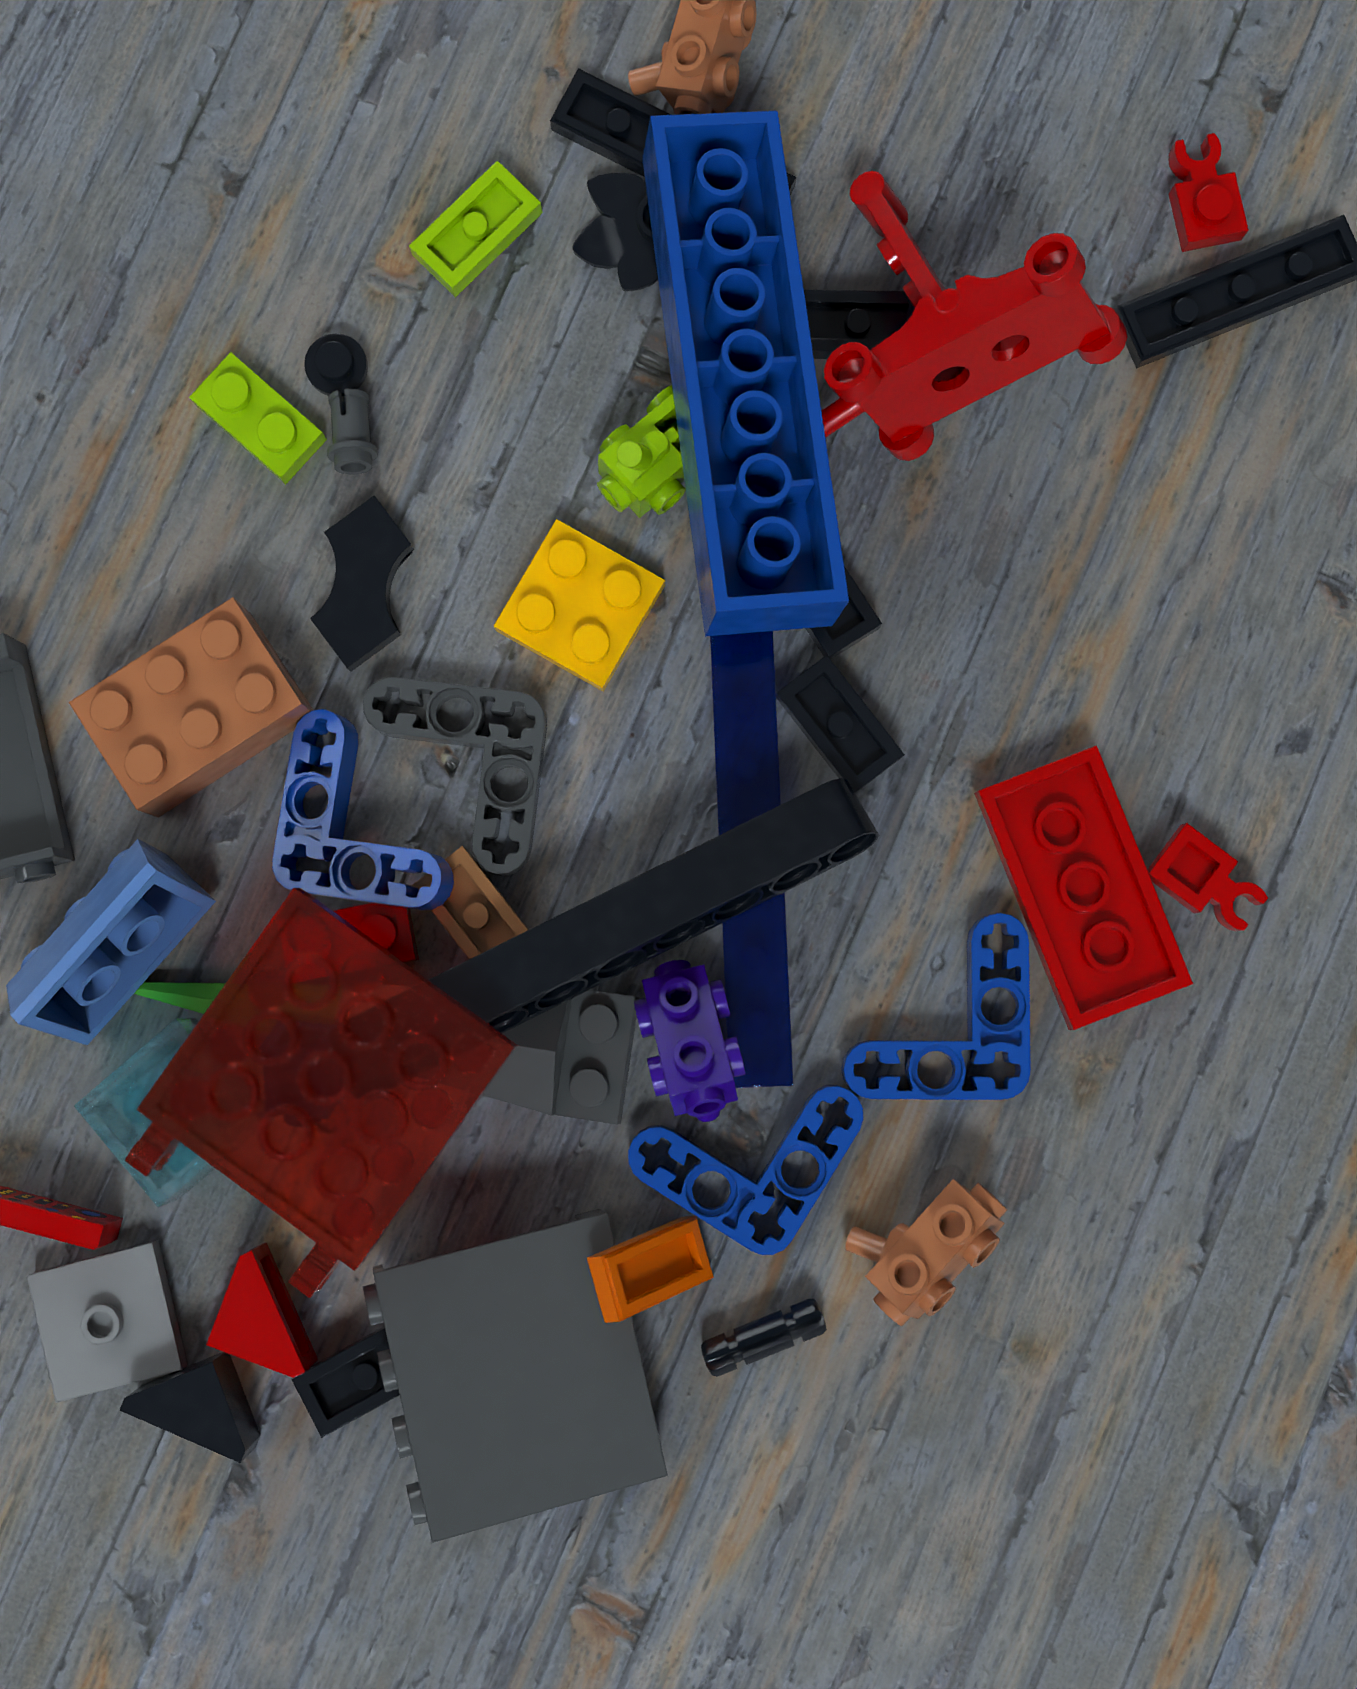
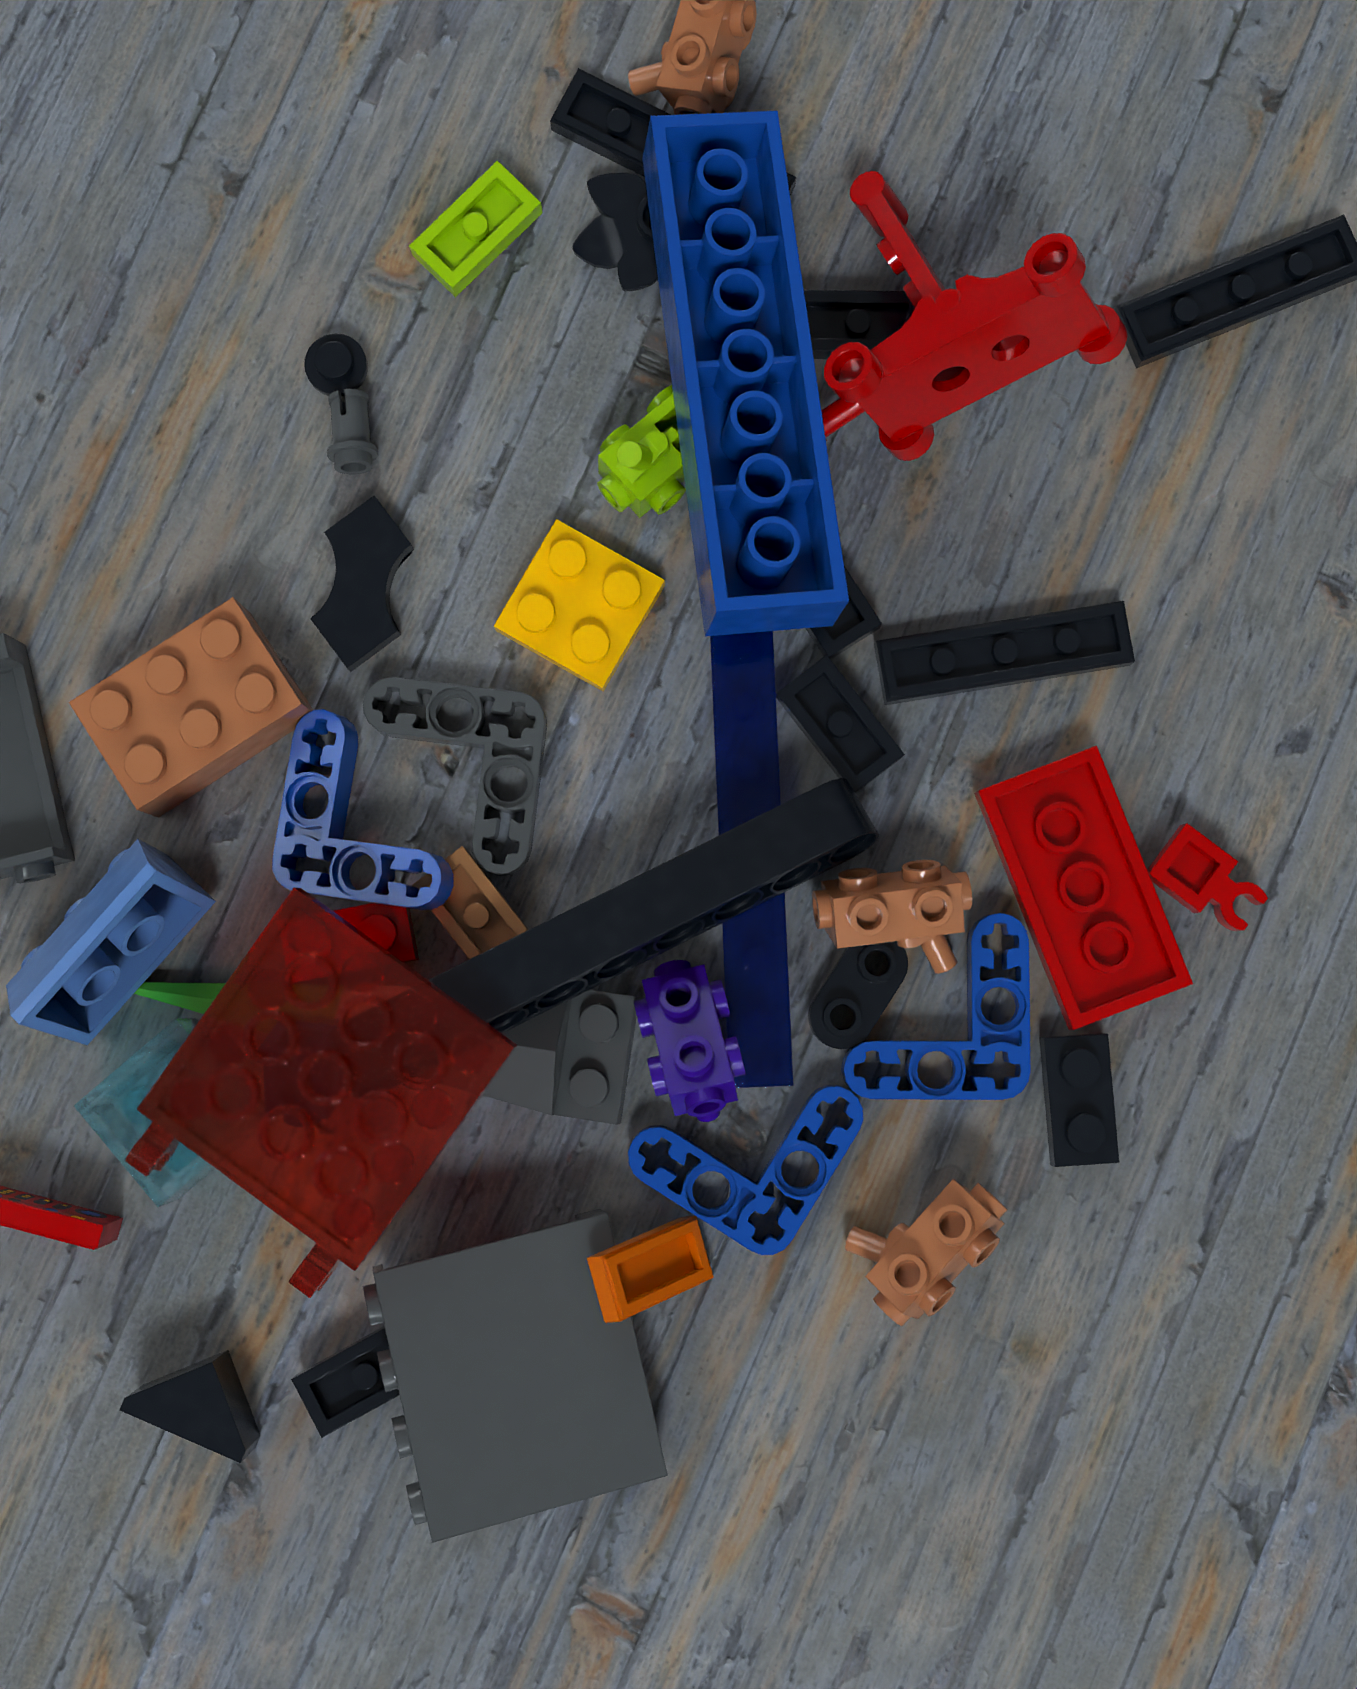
(107, 1321): light grey plate -> none
(258, 418): lime plate -> none
(261, 1319): red slope -> none
(763, 1337): black axle -> none
(860, 991): none -> black plate
(899, 906): none -> nougat brick
(1004, 652): none -> black tile
(1079, 1100): none -> black plate
(1205, 204): red plate -> none

